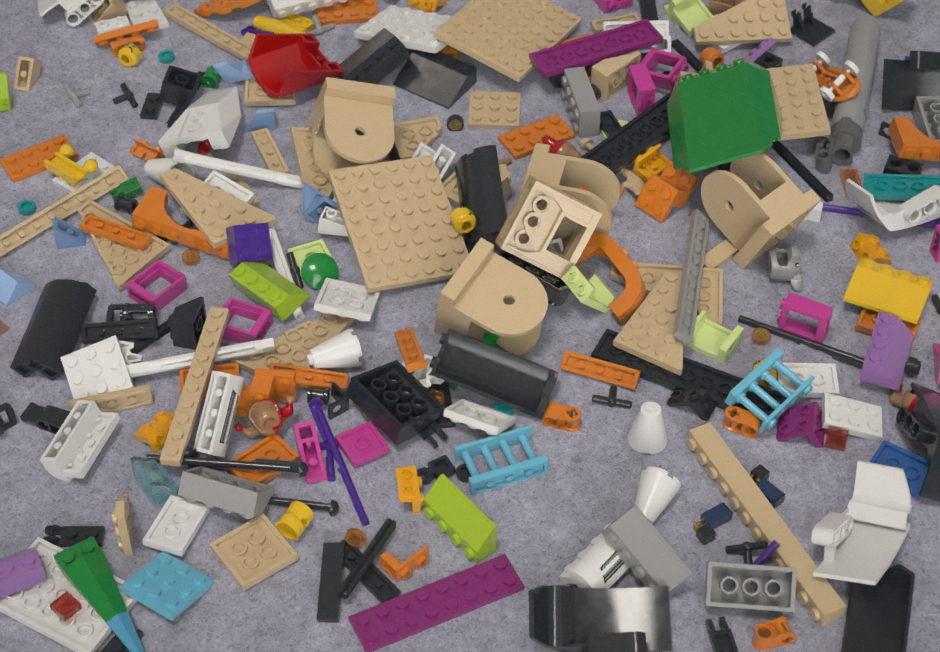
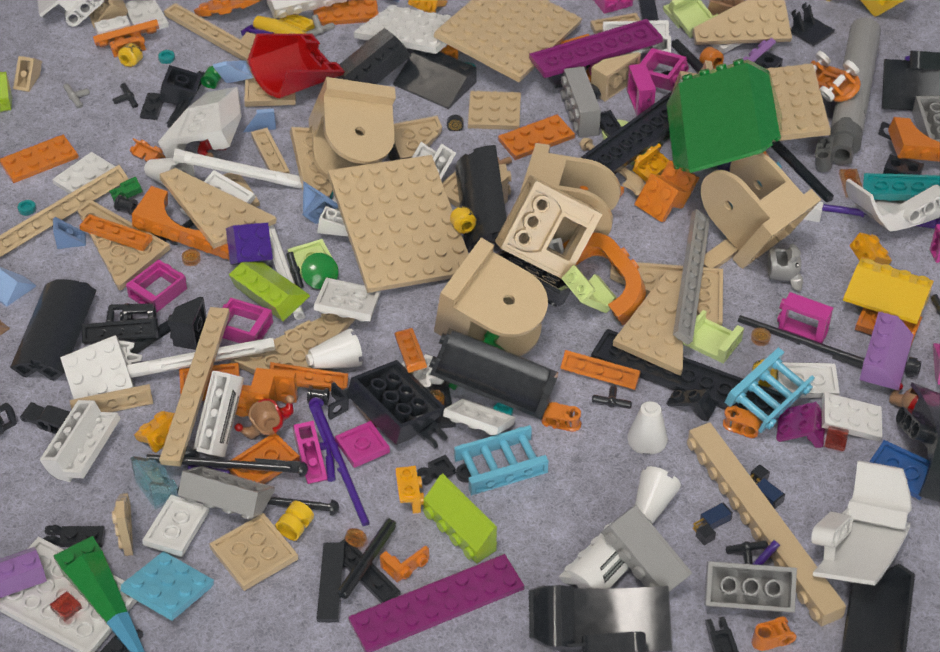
(67, 168): yellow gear -> none
(561, 147): piece -> none

